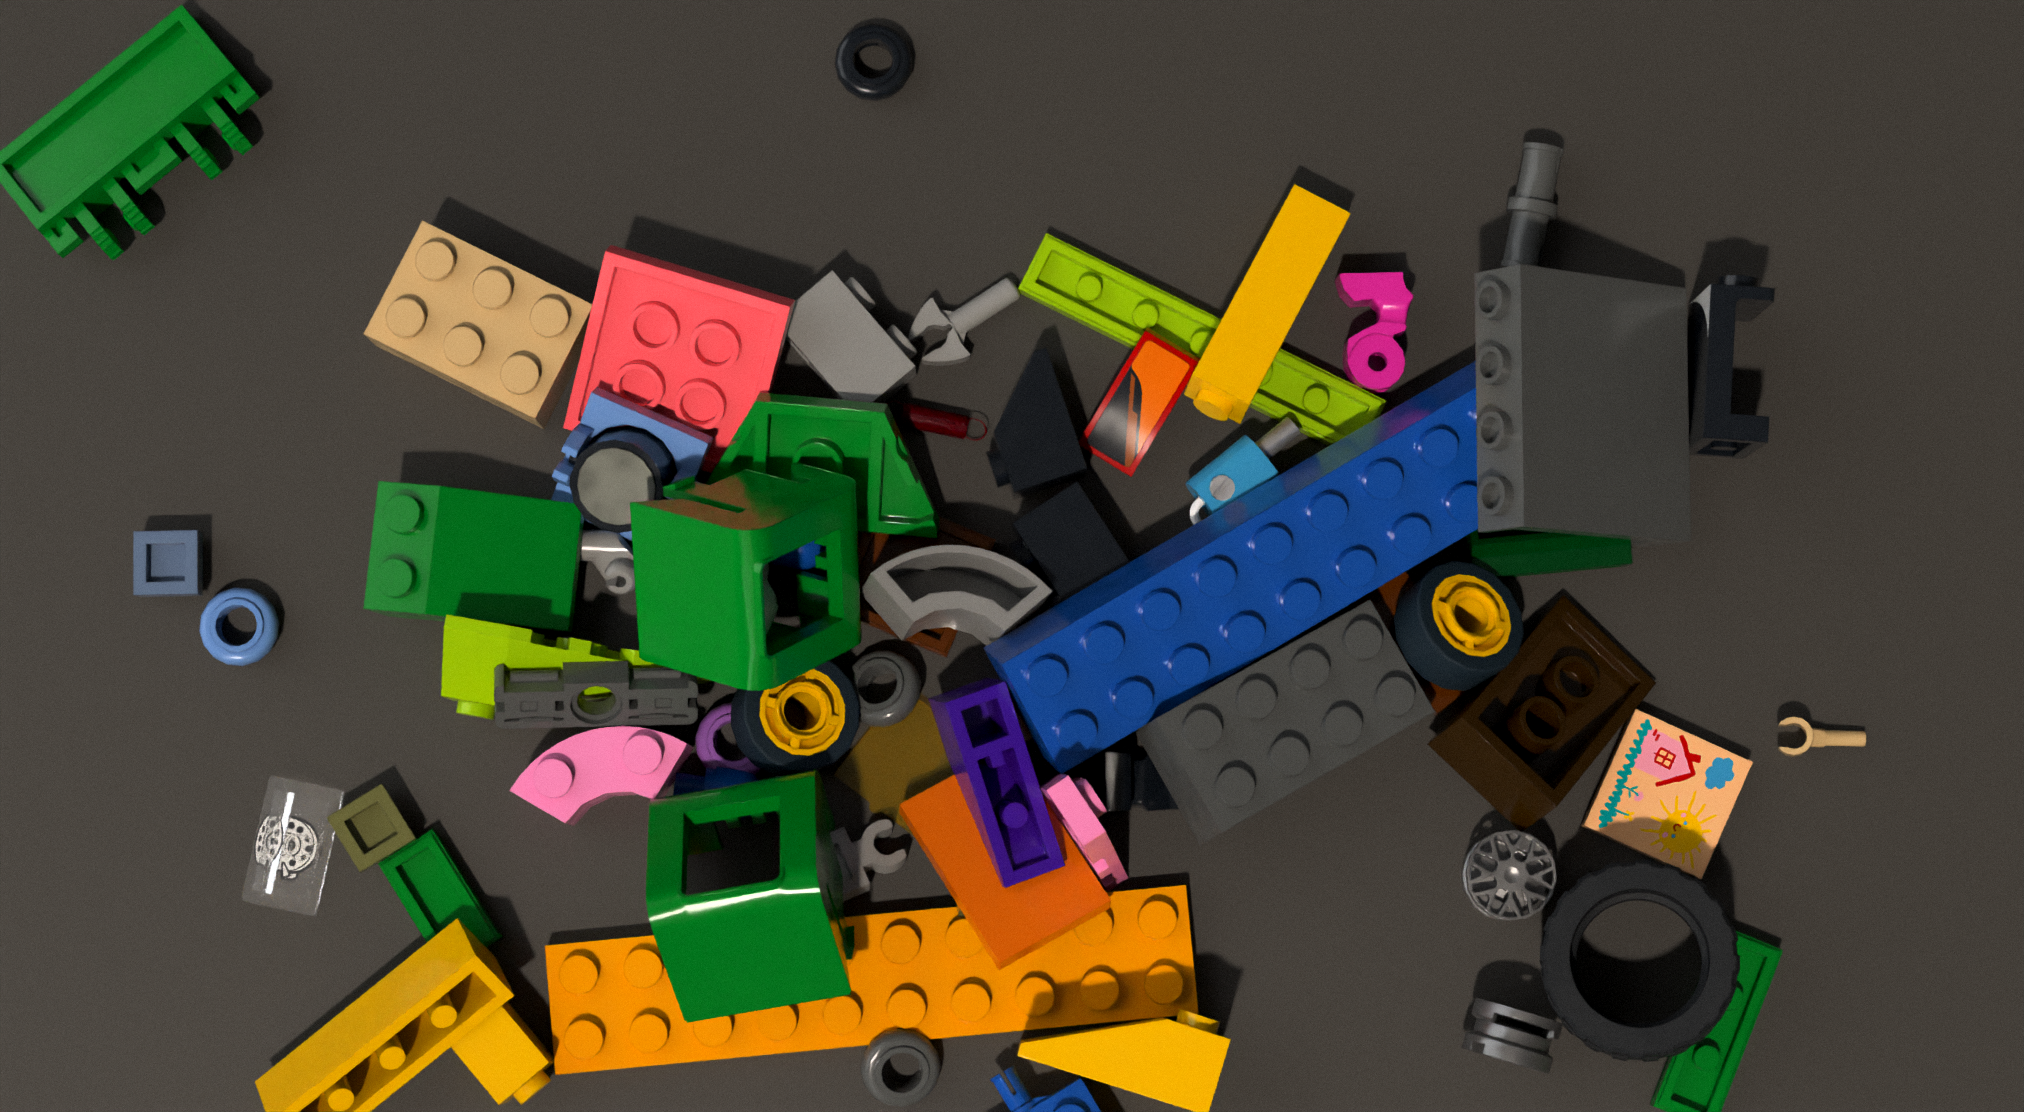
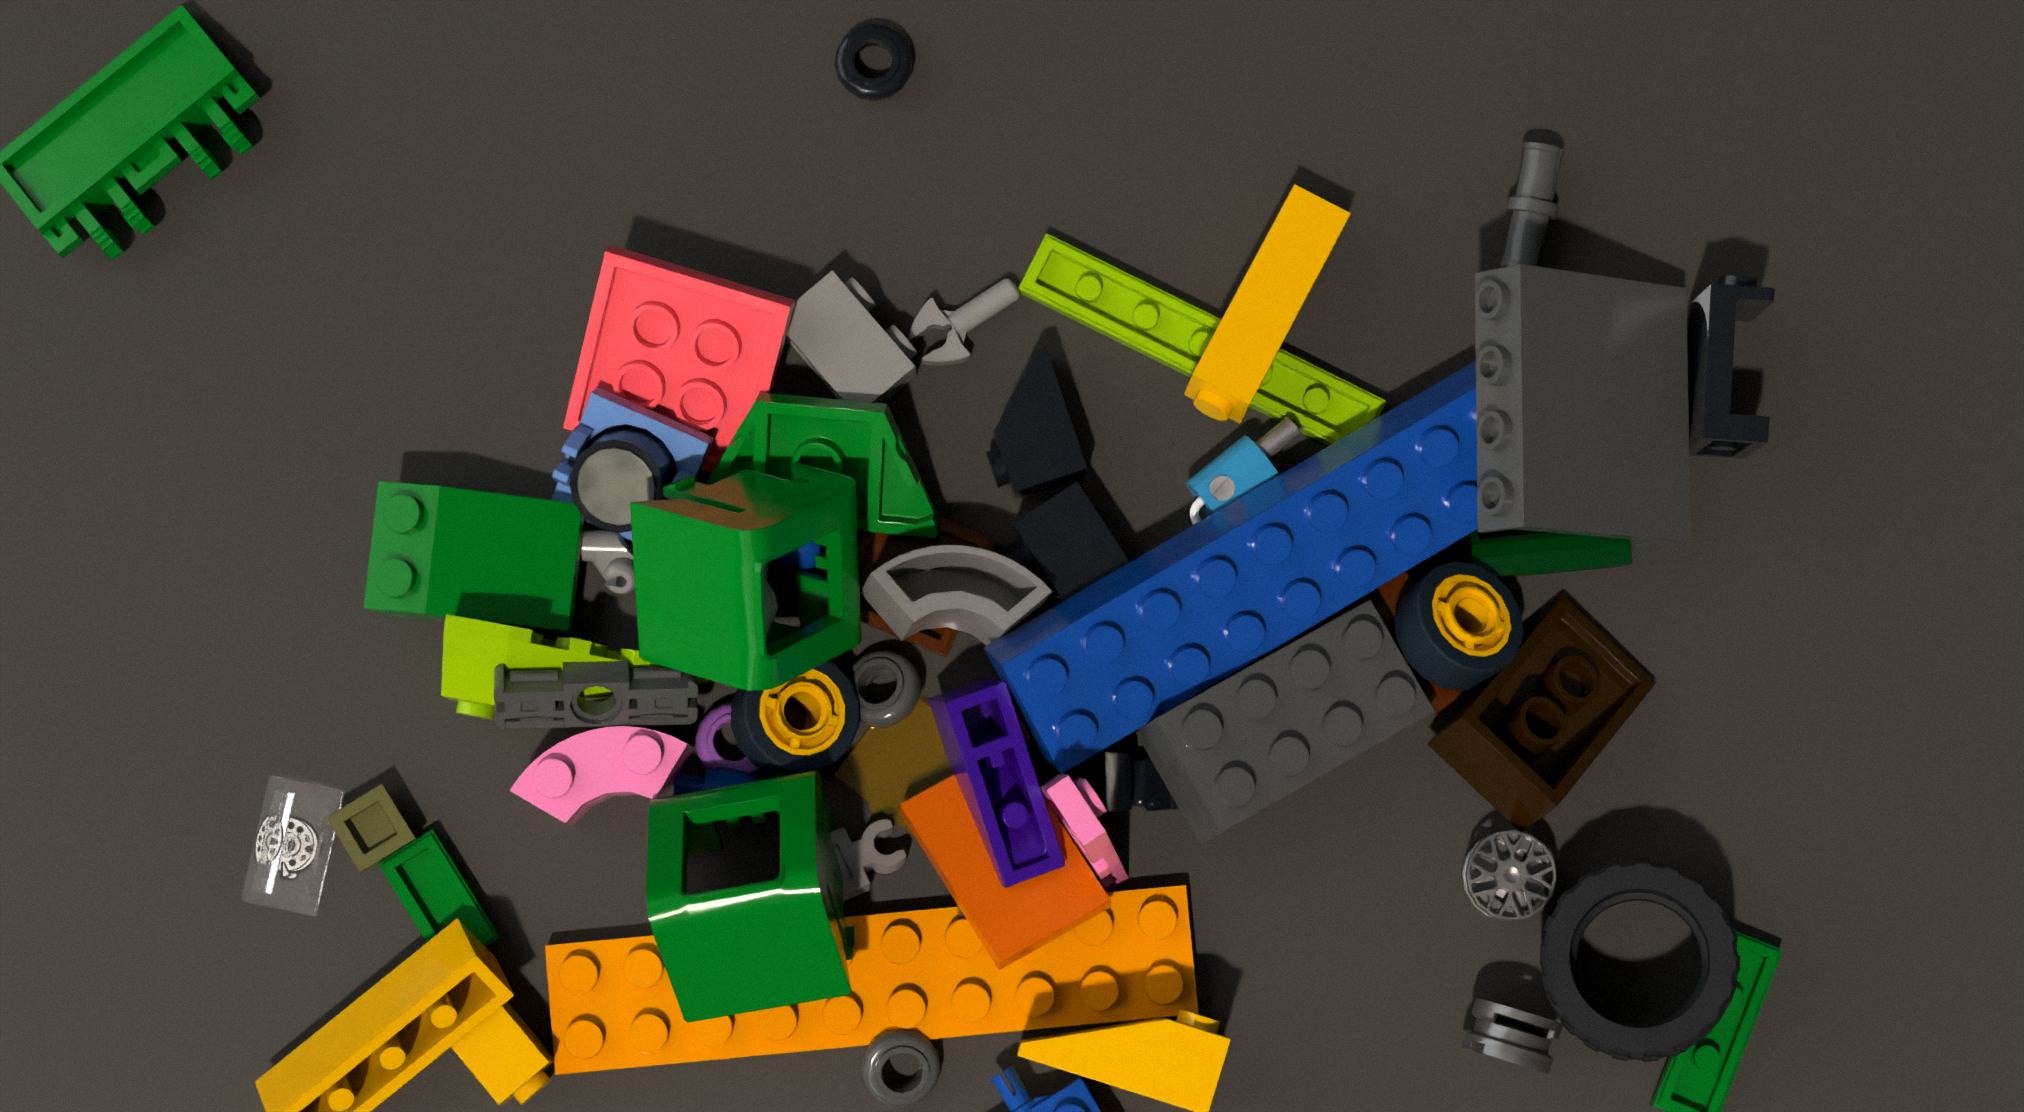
(167, 563): sand blue plate -> none
(213, 618): medium blue piece -> none
(481, 324): tan brick -> none
(935, 421): dark red piece -> none
(1139, 402): slope -> none
(1372, 355): dark pink leg -> none
(1666, 794): light nougat tile -> none
(1820, 737): tan hand -> none

